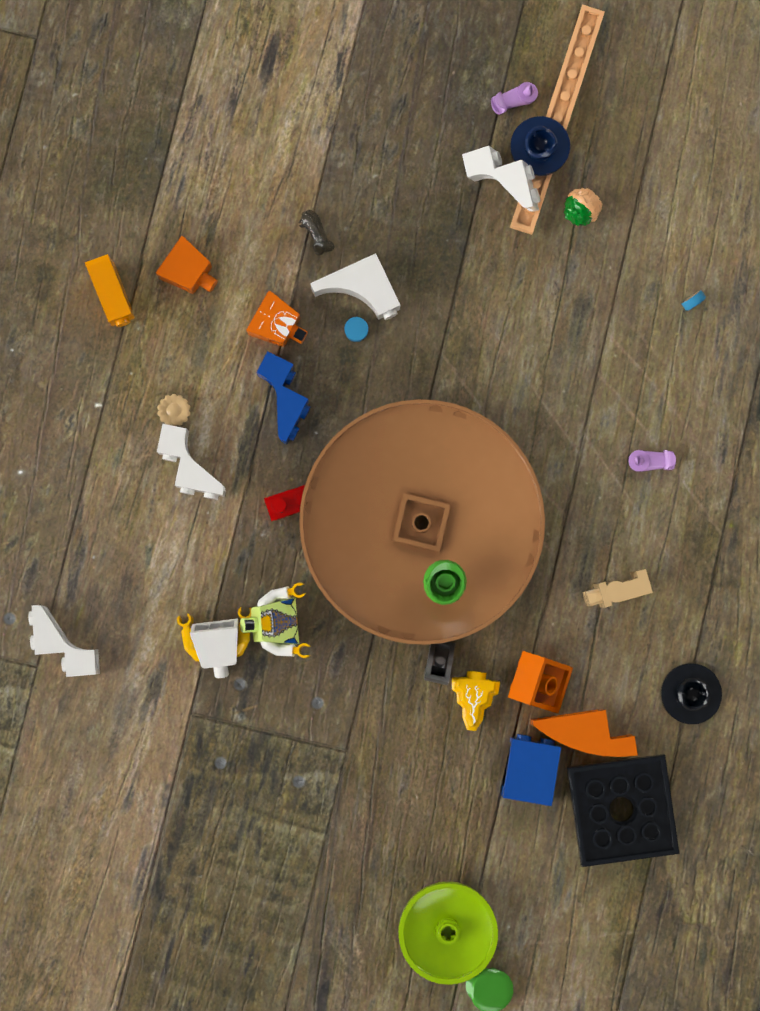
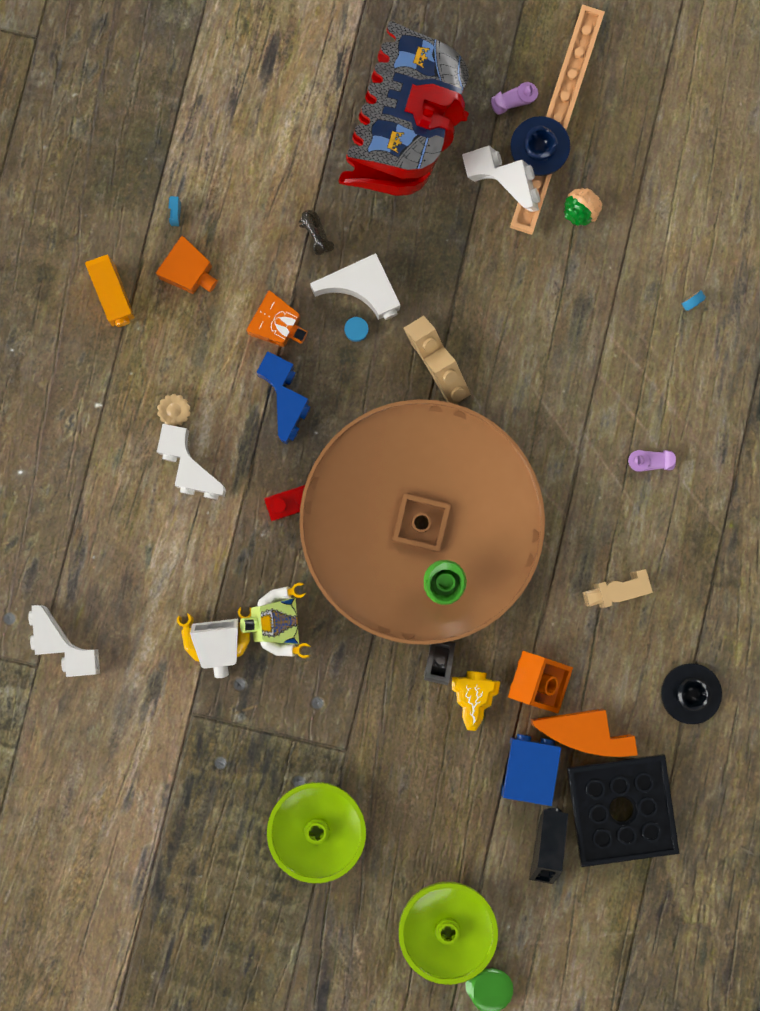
(175, 206): none -> dark azure tile
(316, 832): none -> lime dish
(408, 114): none -> animal
(437, 360): none -> tan arch
(549, 846): none -> black slope

